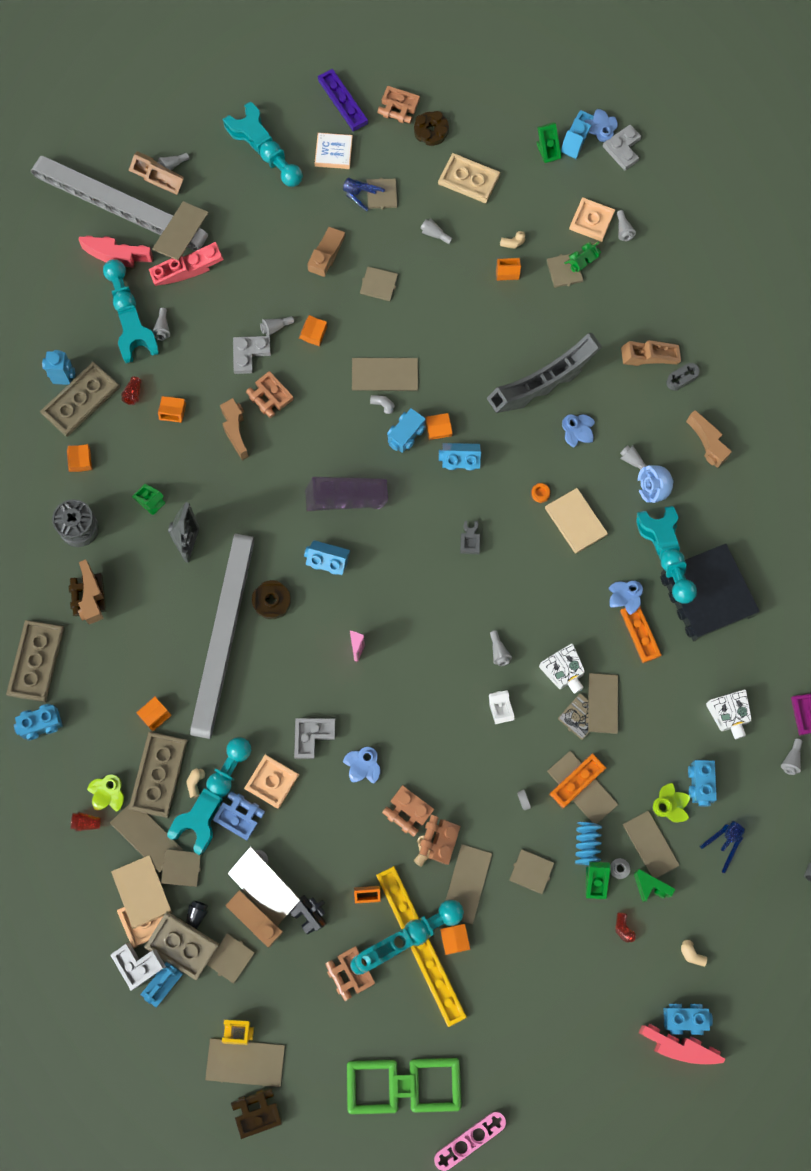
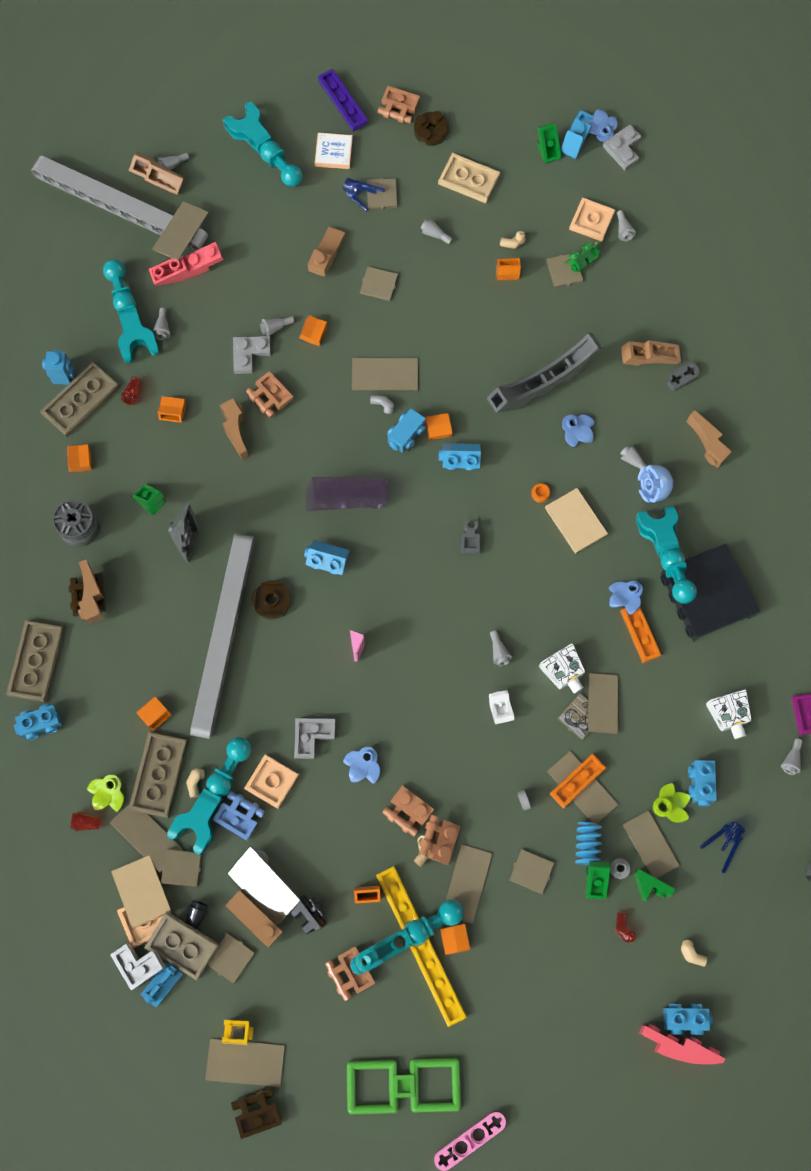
(107, 249): coral slope -> none

